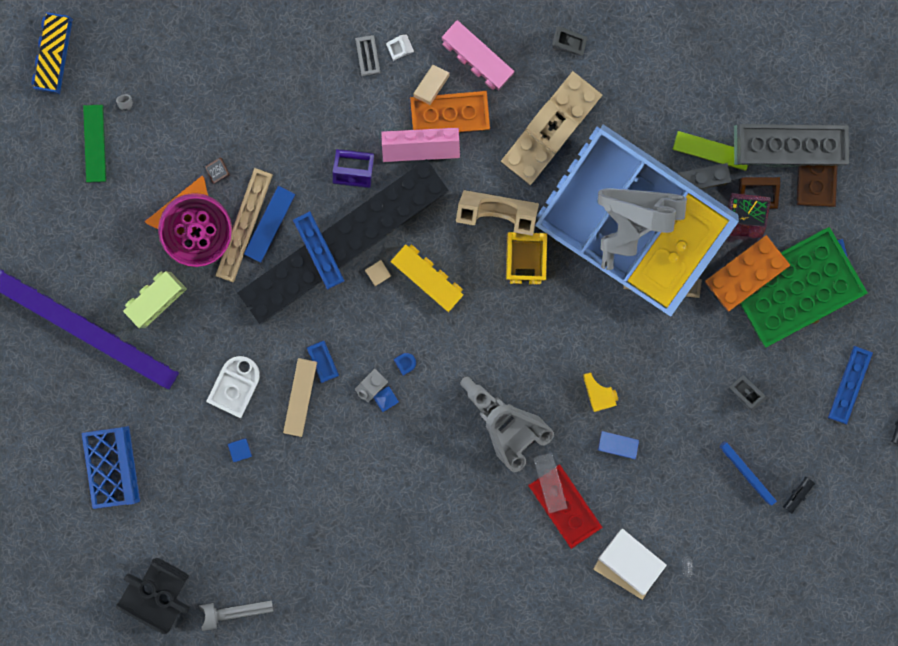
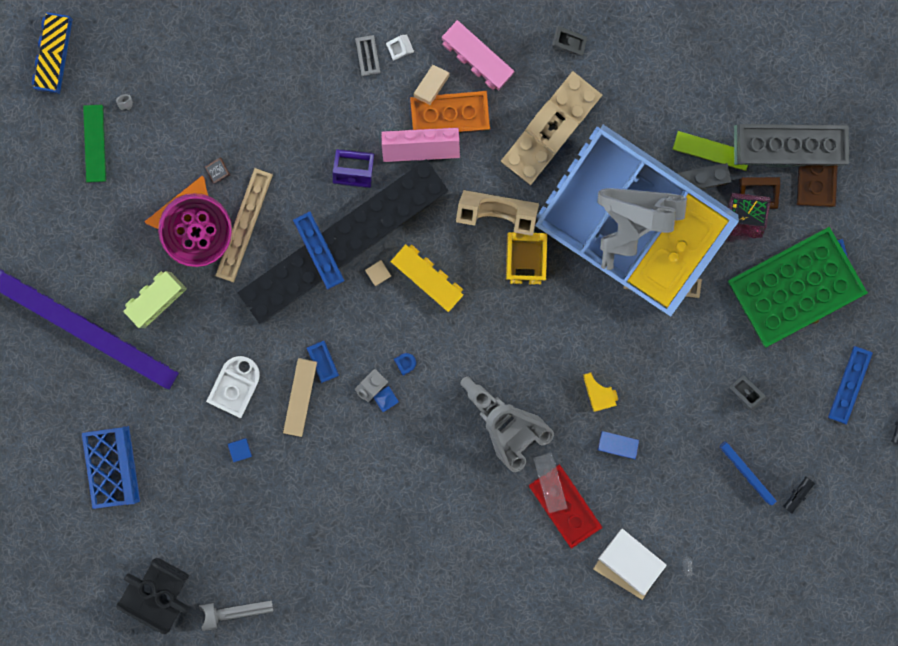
(269, 224): blue tile -> none
(747, 273): orange plate -> none

